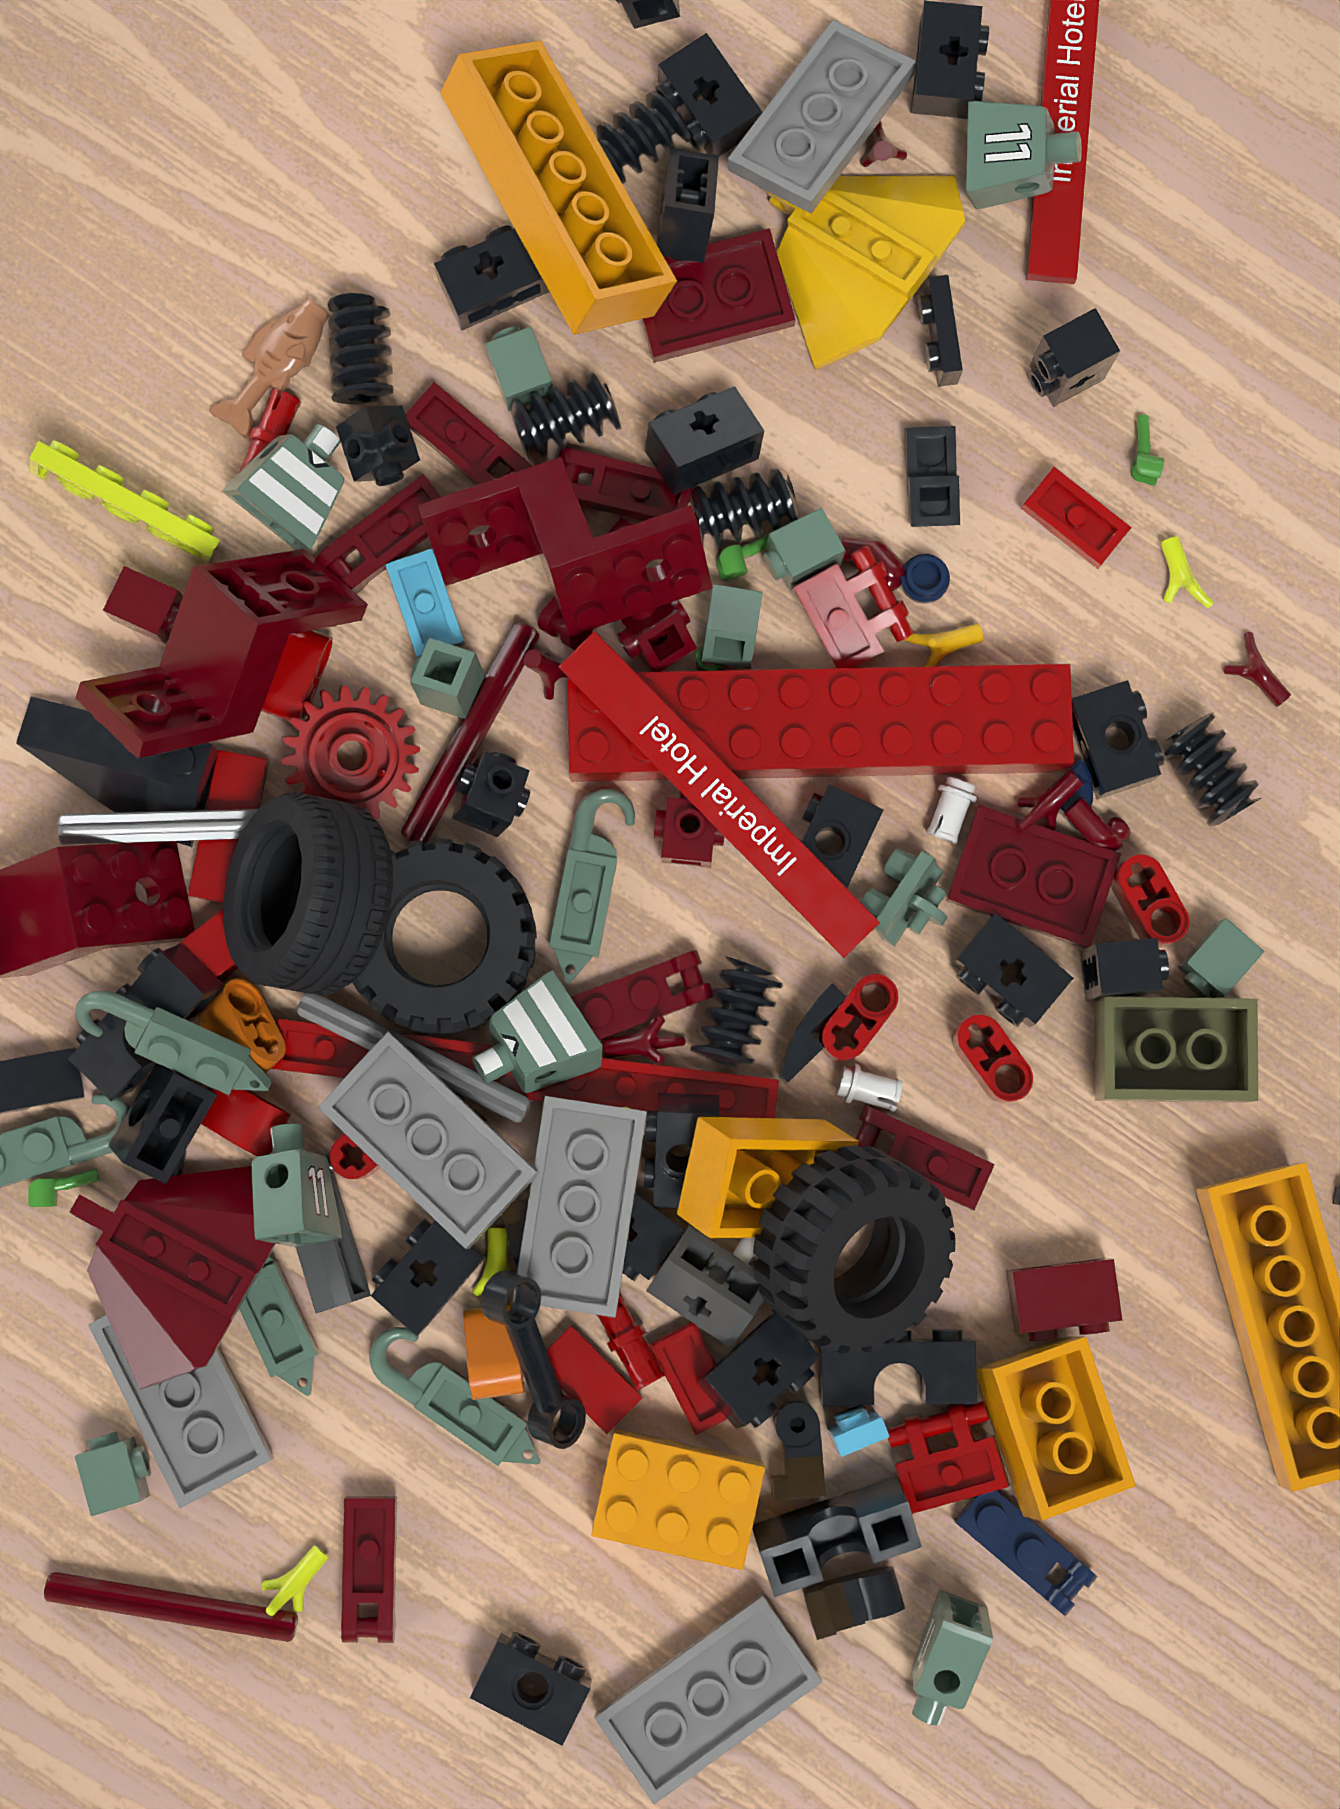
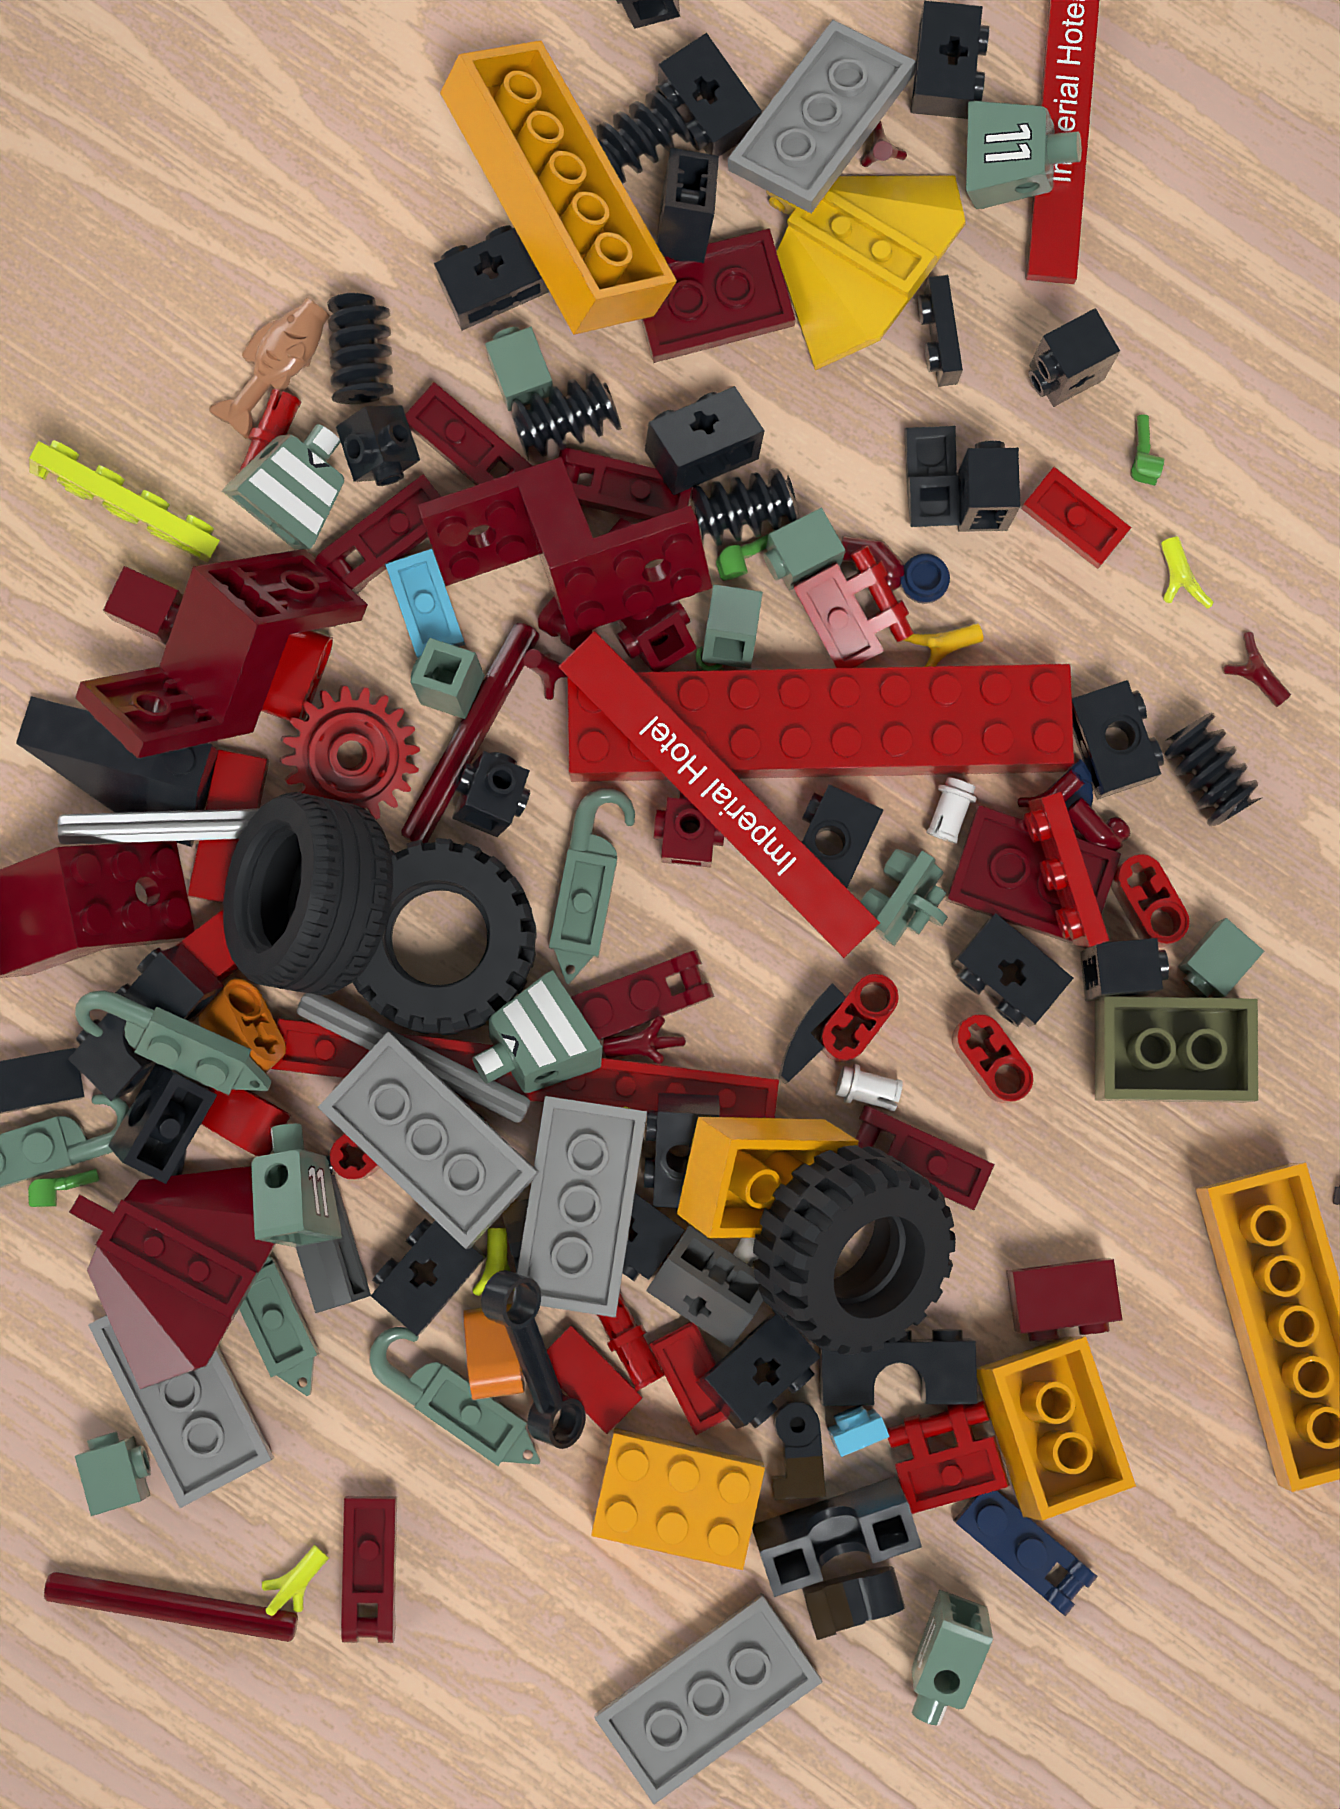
(546, 1714): black brick -> none
(737, 1014): black piece -> none
(989, 487): none -> black brick
(1065, 871): none -> red plate

